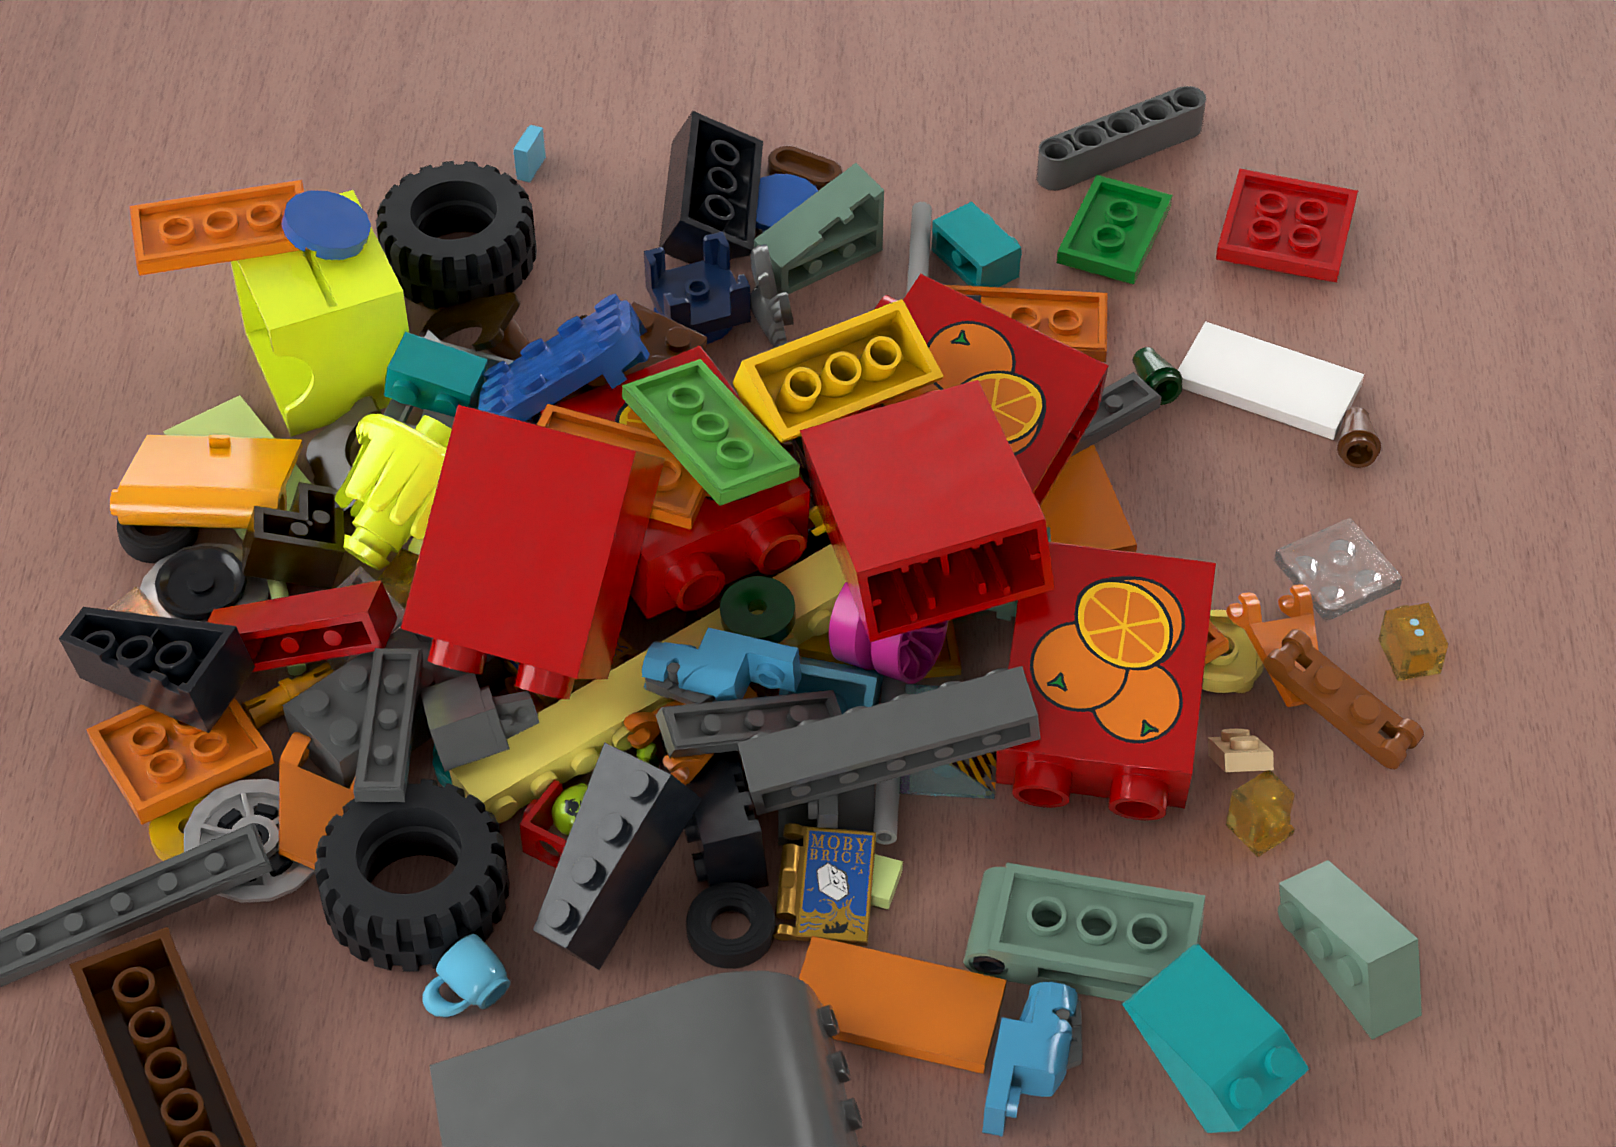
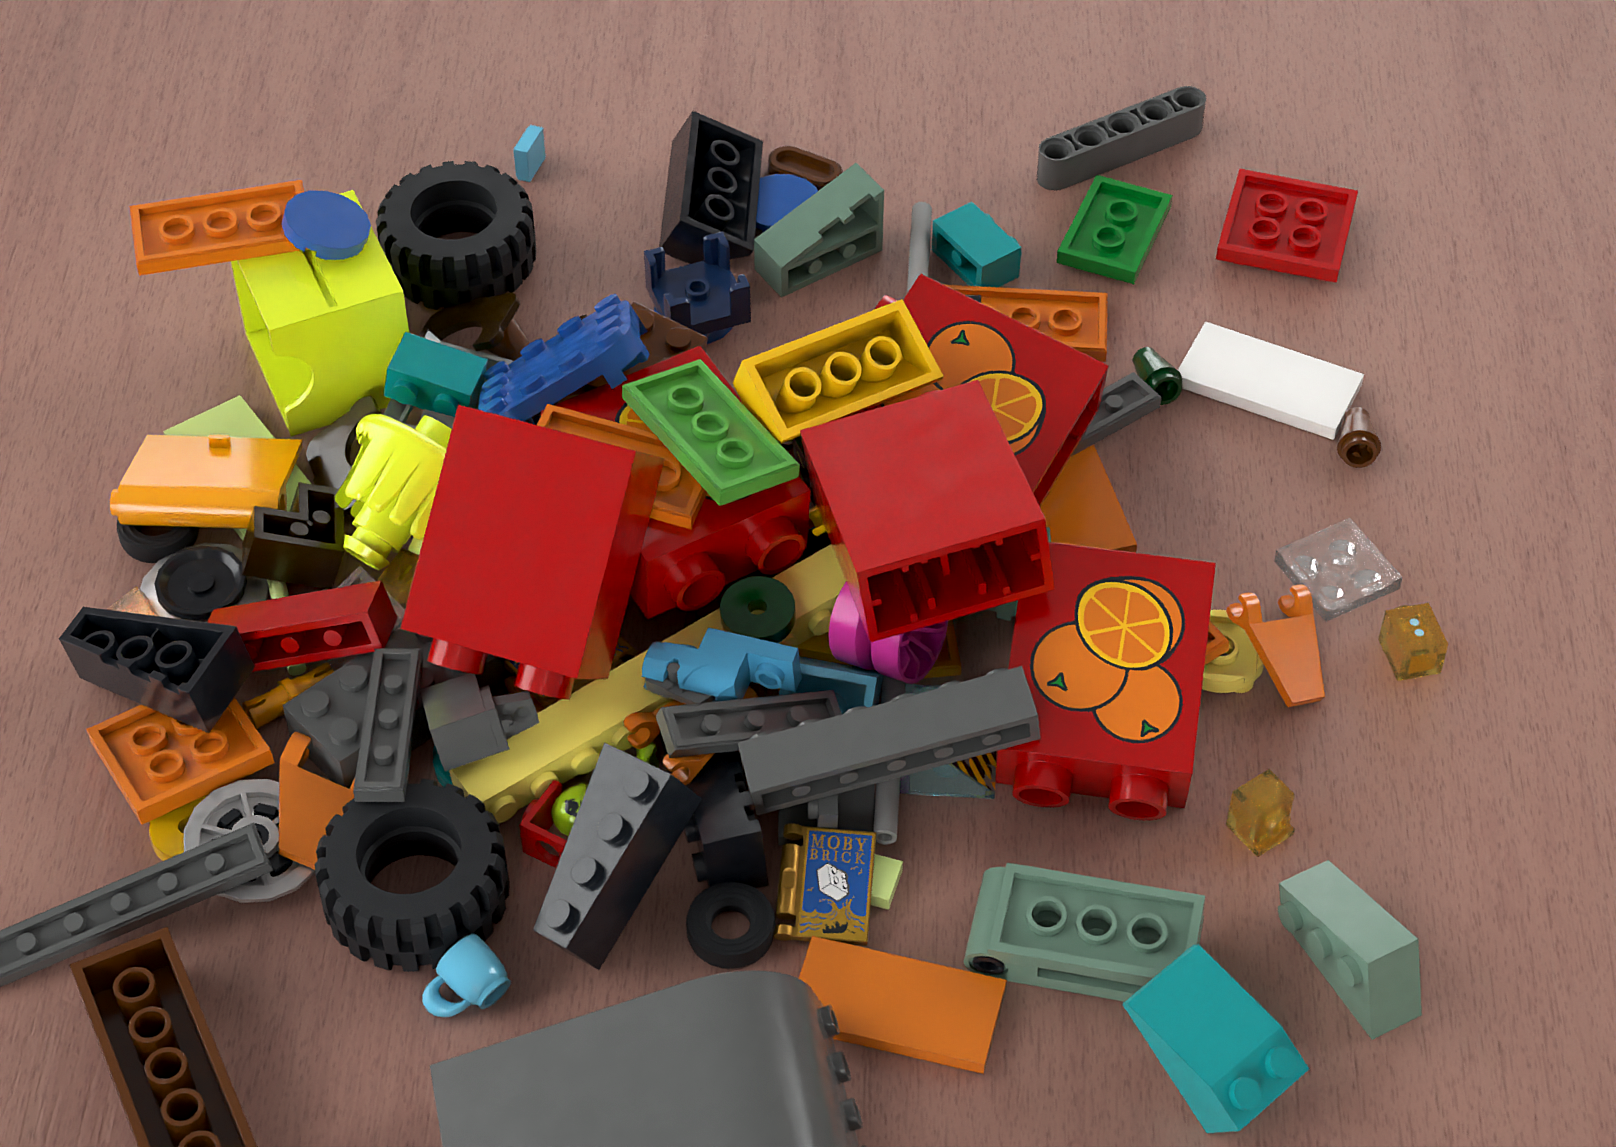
(767, 305): dark grey animal -> none
(1033, 1052): dark azure plate -> none
(1239, 751): tan plate -> none
(1342, 700): dark orange plate -> none

